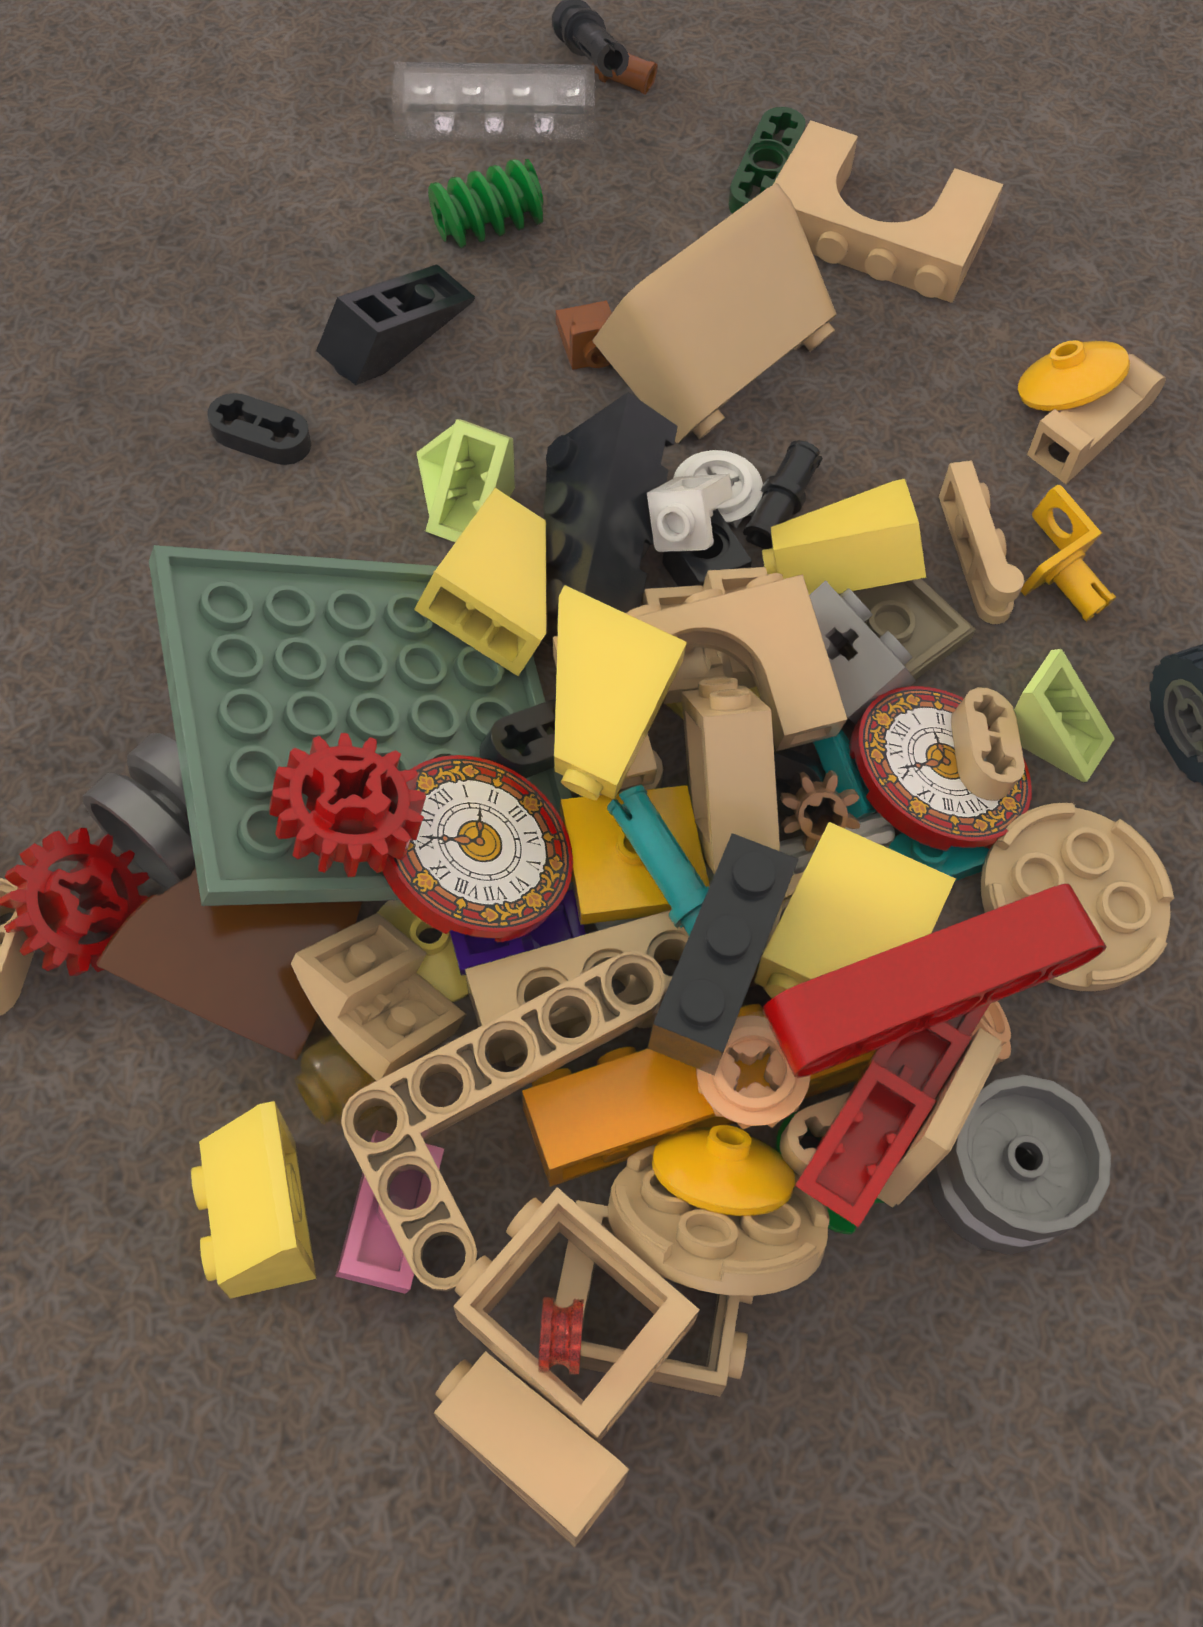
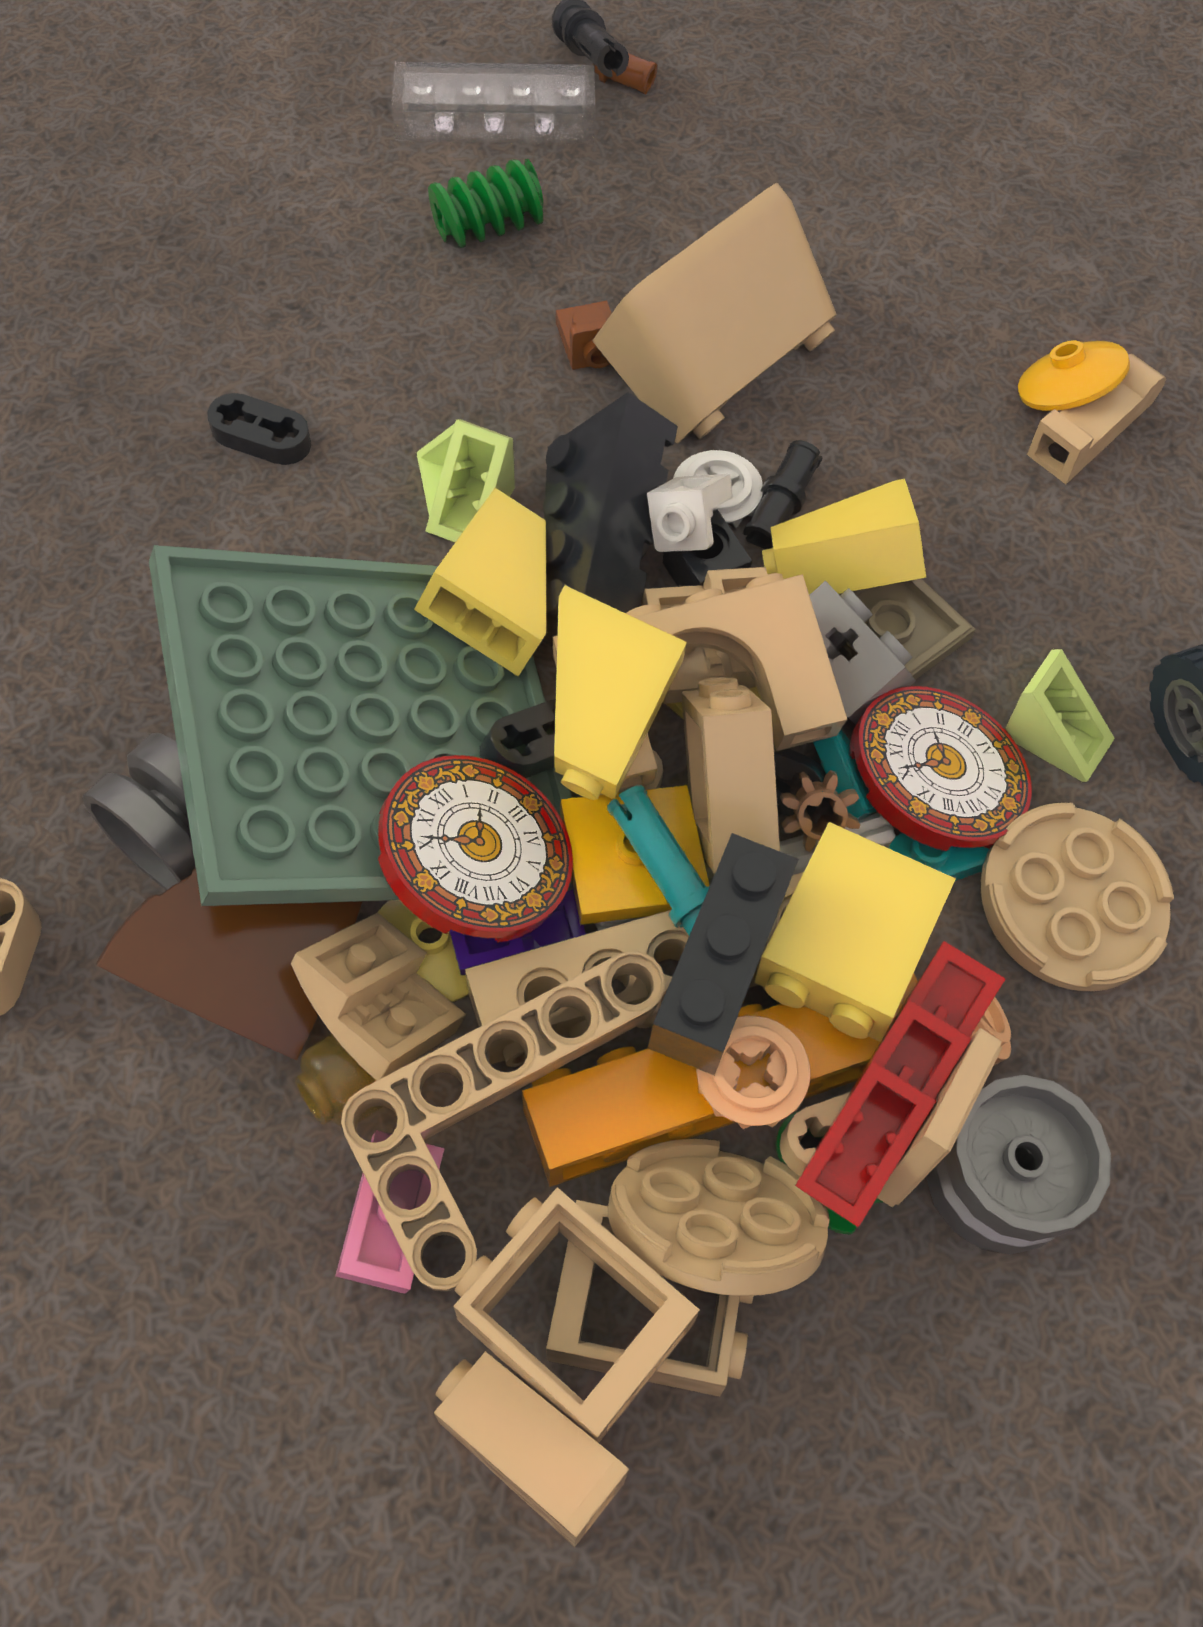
(49, 910): red gear -> none
(253, 1205): light yellow slope -> none
(348, 804): red gear -> none
(388, 321): black slope -> none
(561, 1336): clear red bush -> none
(723, 1171): yellow dish -> none
(763, 148): dark green beam -> none
(921, 253): tan arch -> none
(932, 980): red beam -> none
(978, 544): tan plate -> none
(998, 745): tan beam -> none
(1066, 566): yellow bracket -> none

